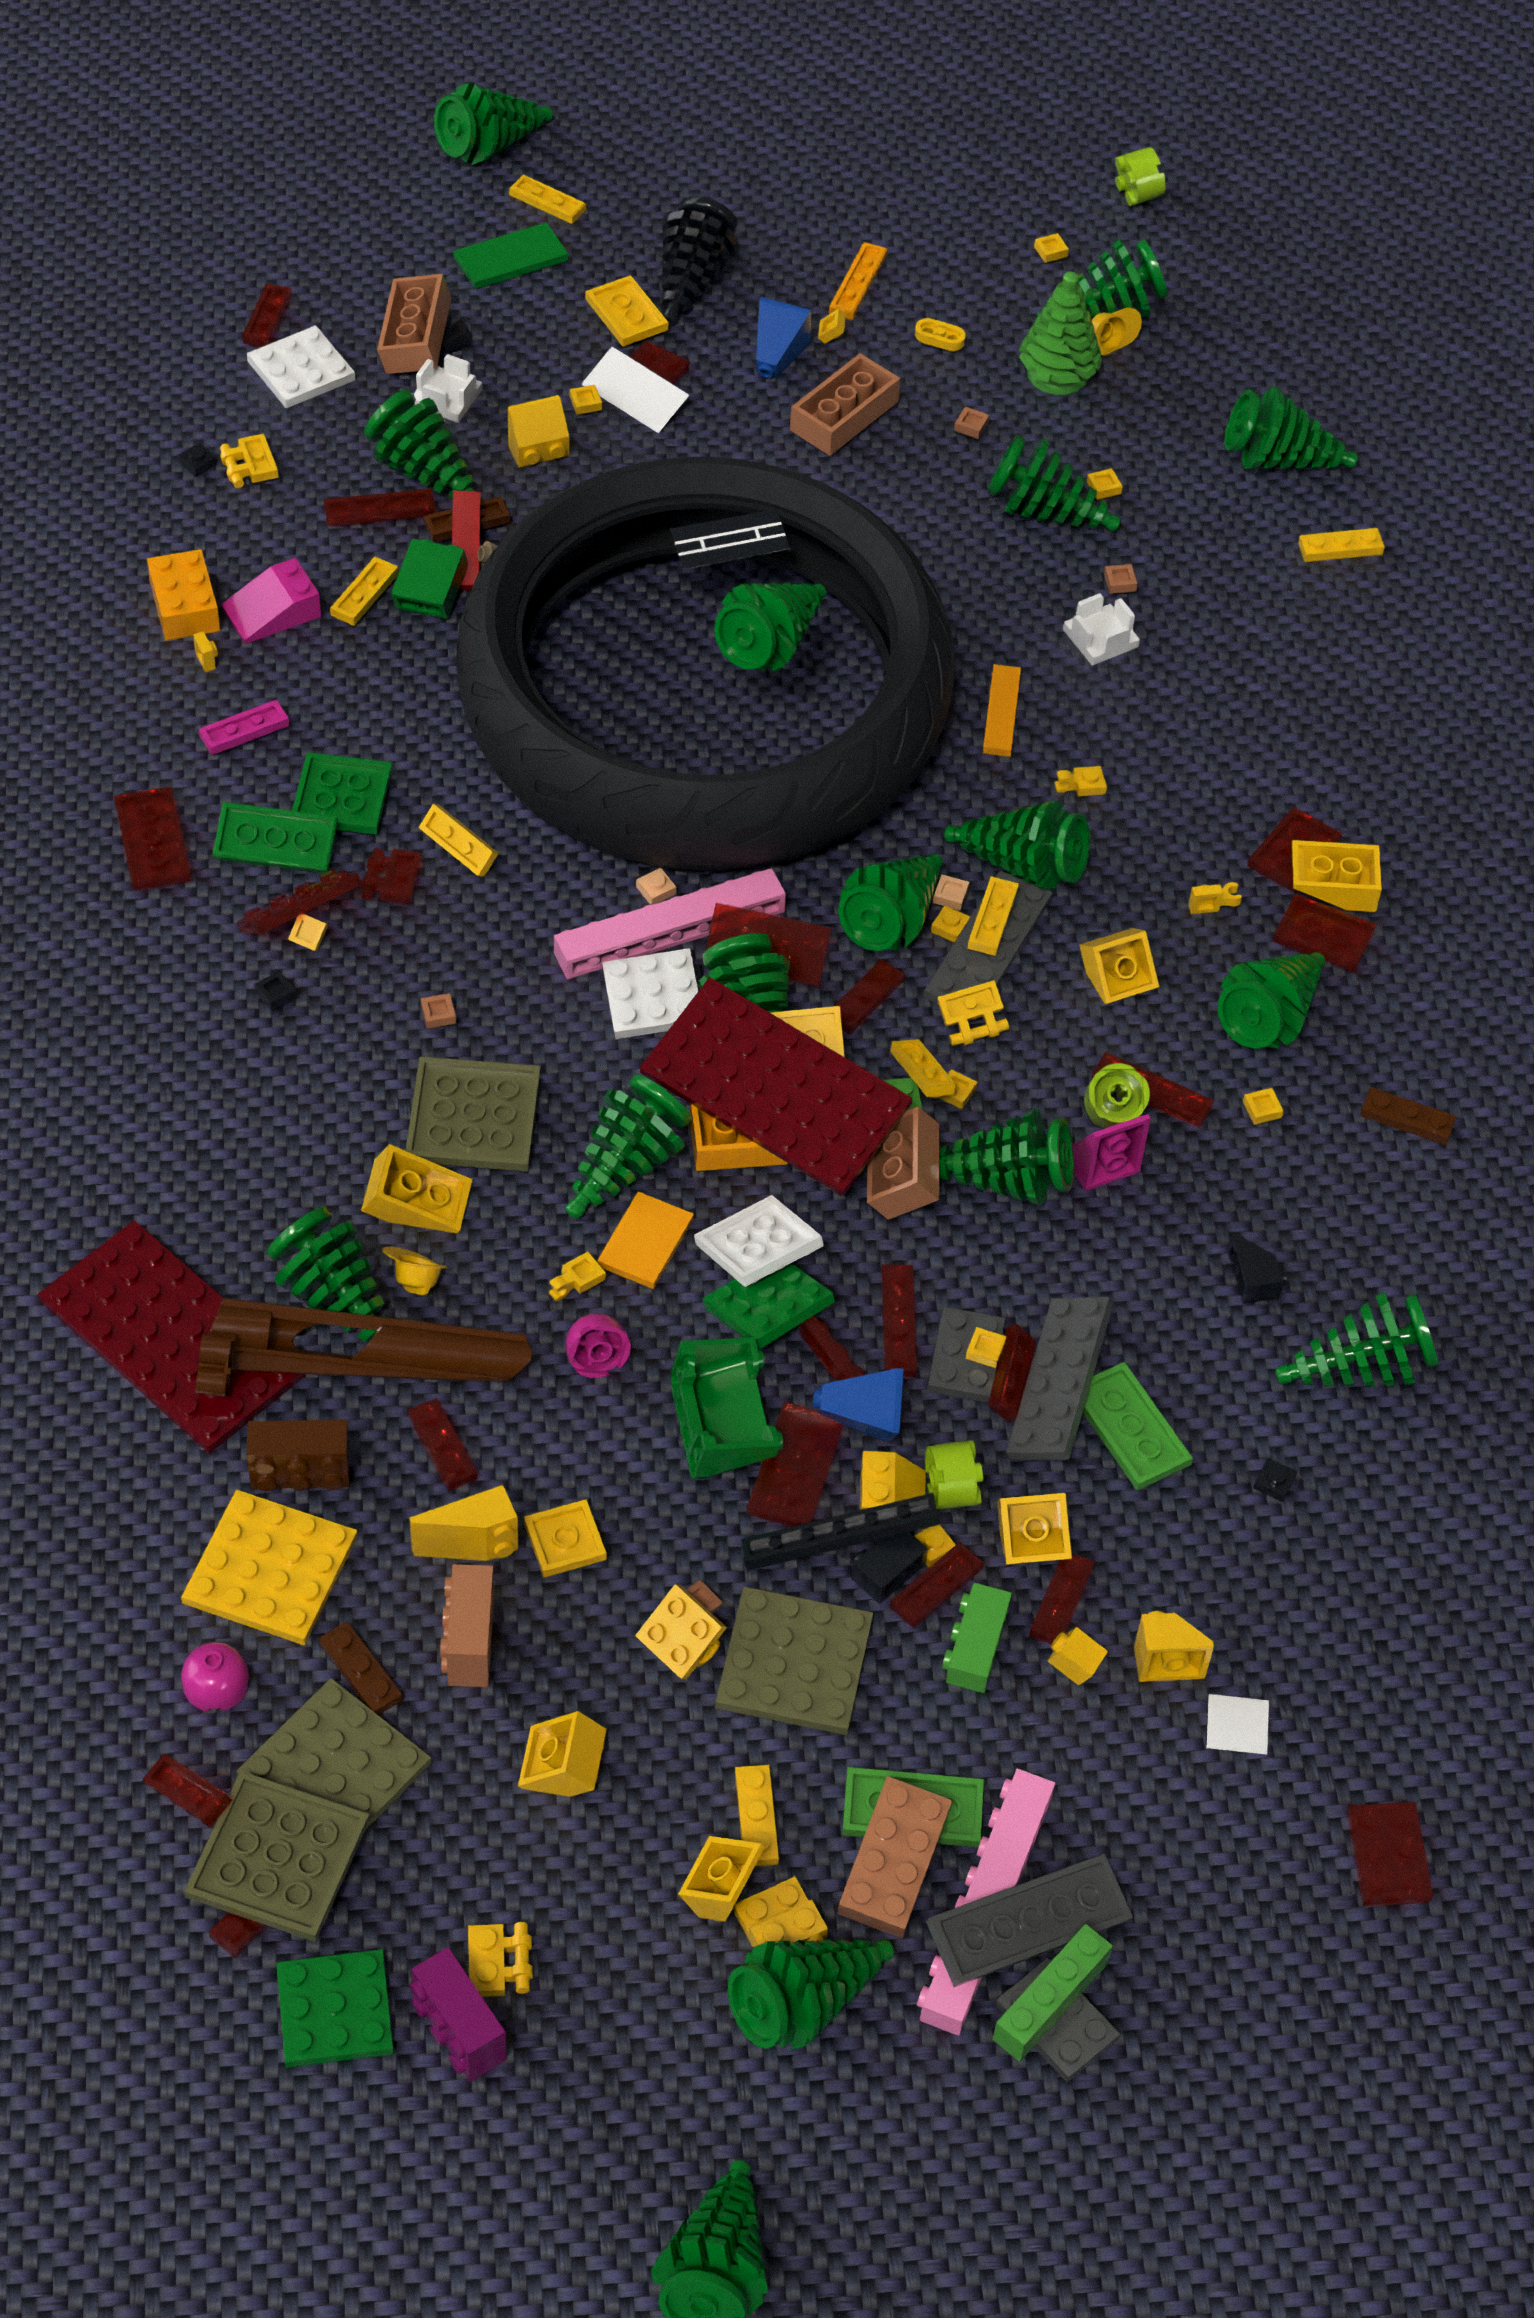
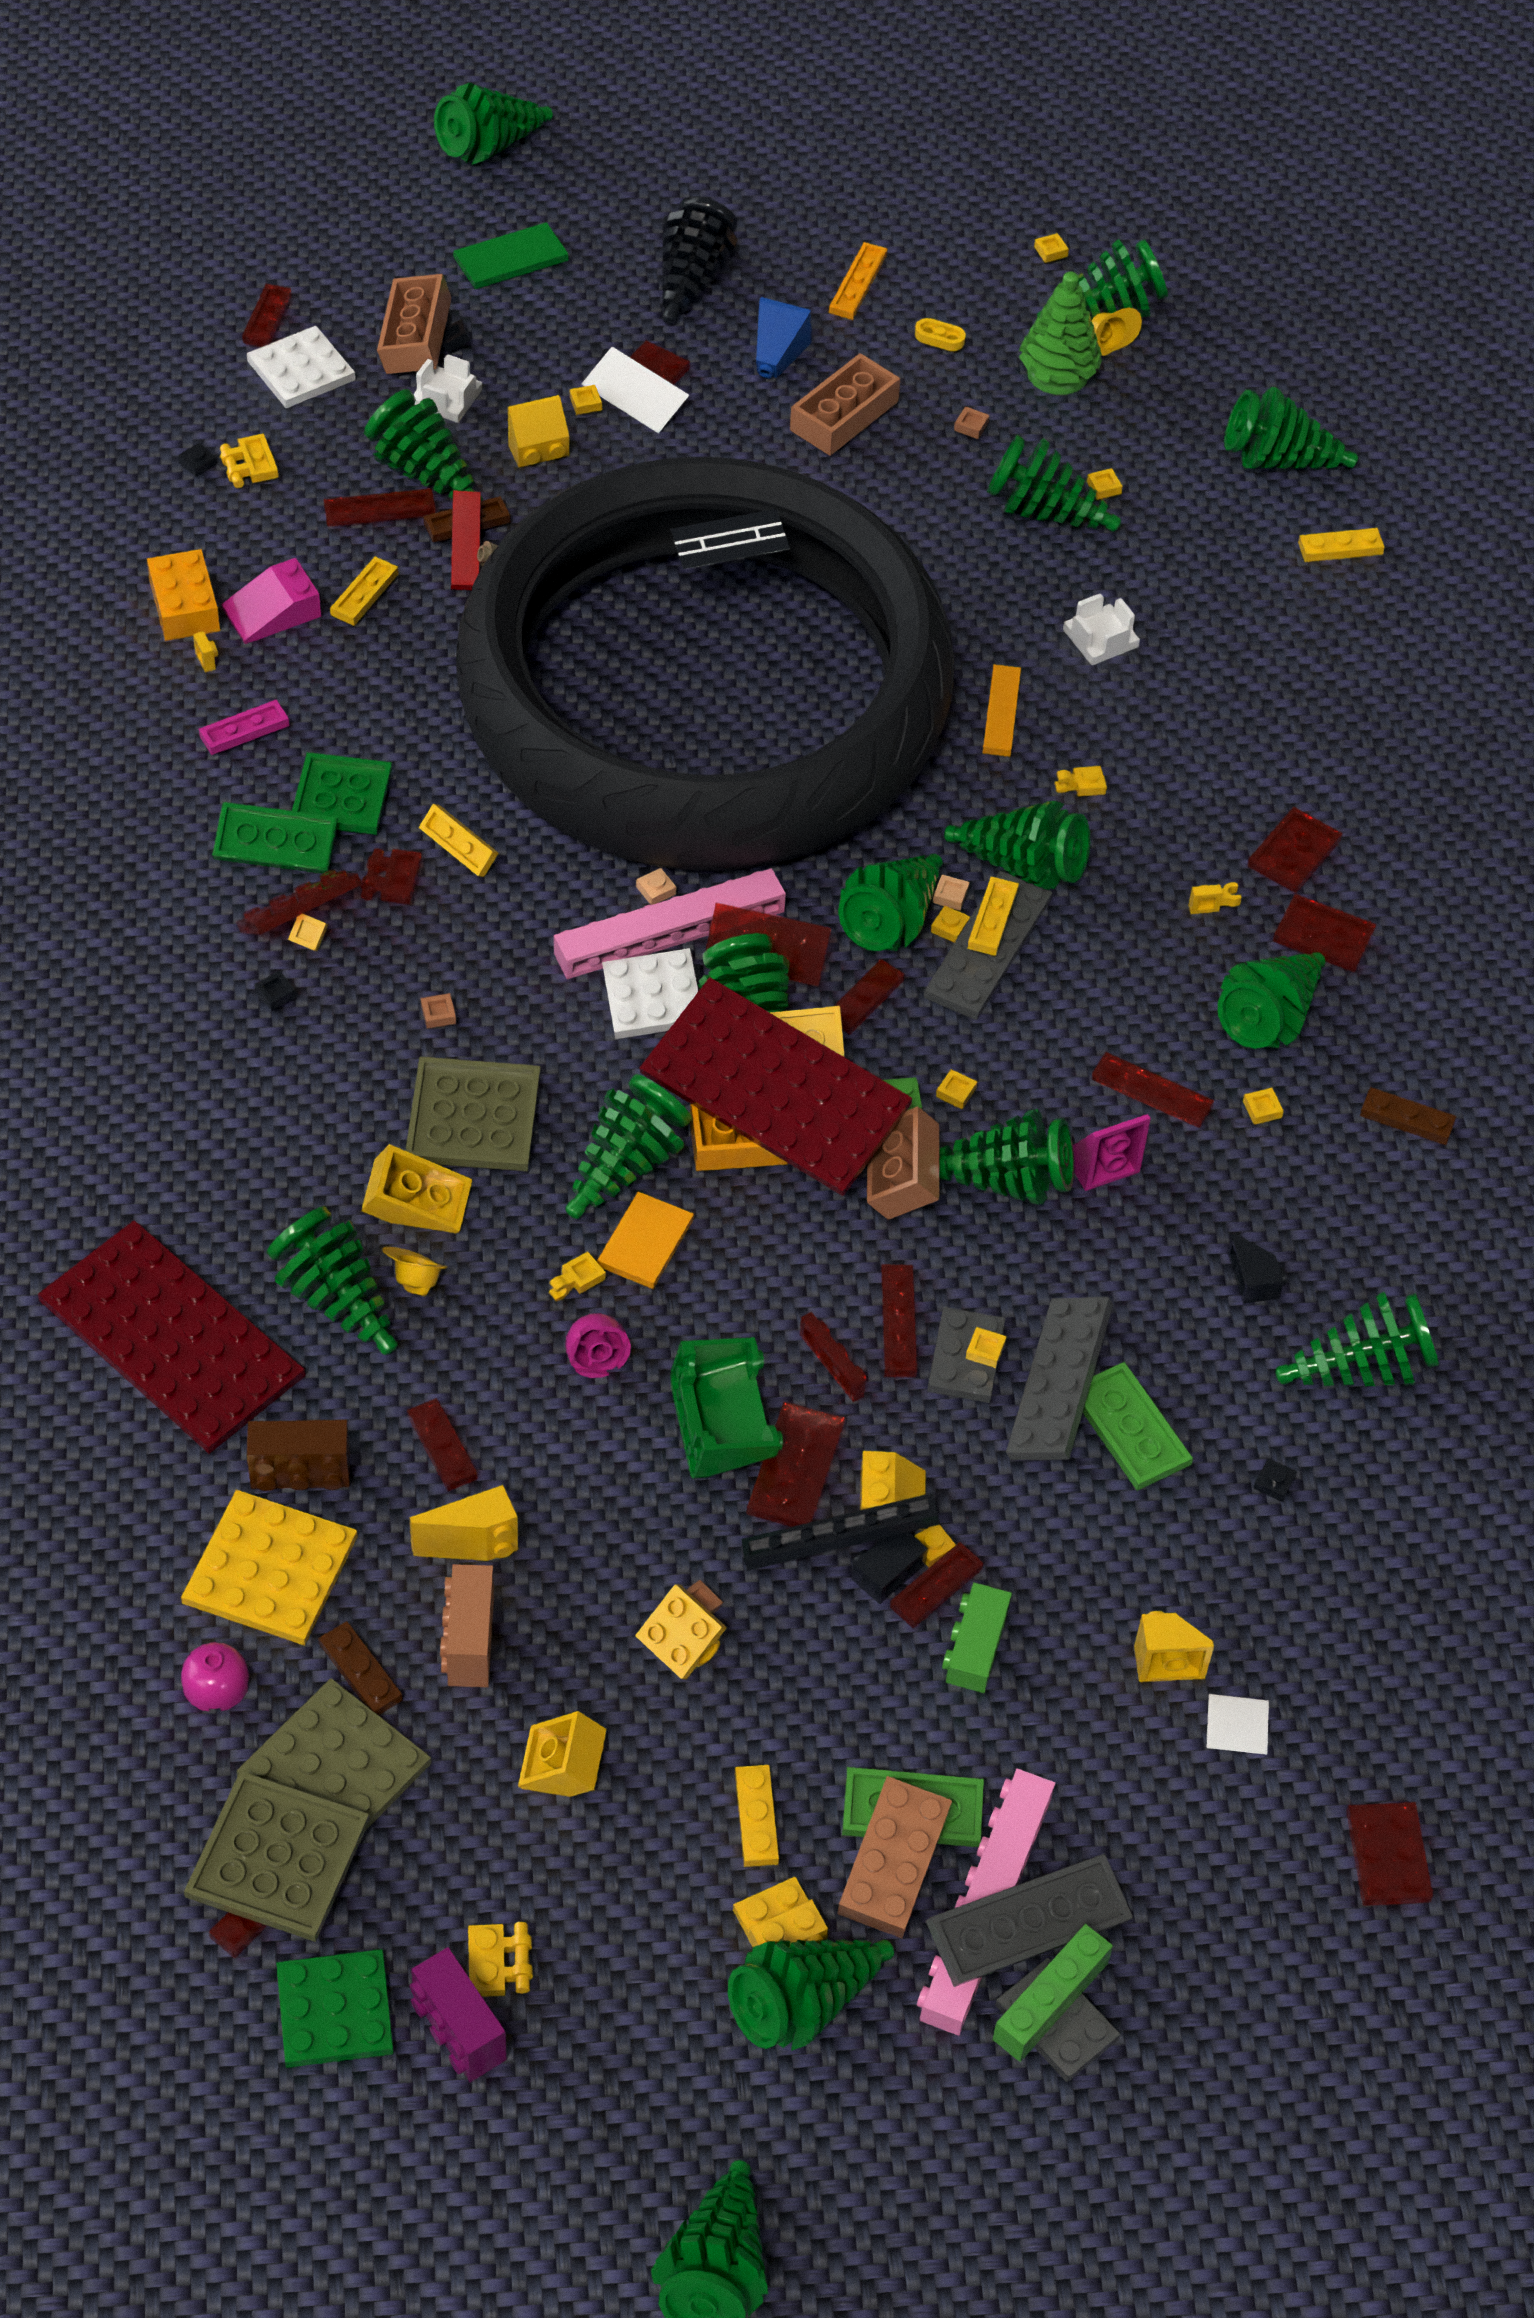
(152, 838): clear red plate -> none
(187, 1790): clear red plate -> none
(261, 1338): reddish brown panel -> none
(429, 578): green brick -> none
(547, 199): yellow tile -> none
(565, 1538): yellow plate -> none
(626, 310): yellow plate -> none
(719, 1876): yellow slope -> none
(758, 1240): white plate -> none
(765, 622): green plant -> none
(770, 1304): green plate -> none
(794, 1660): olive plate -> none
(832, 326): yellow plate -> none
(864, 1403): blue slope -> none
(923, 1068): yellow plate -> none
(953, 1474): lime brick -> none
(971, 1004): yellow plate -> none
(1012, 1373): clear red plate -> none
(1034, 1528): yellow slope -> none
(1061, 1598): clear red plate -> none
(1076, 1655): yellow brick -> none
(1120, 578): nougat plate -> none
(1120, 964): yellow slope -> none
(1128, 1084): lime brick -> none
(1140, 176): lime brick -> none
(1338, 873): yellow slope -> none

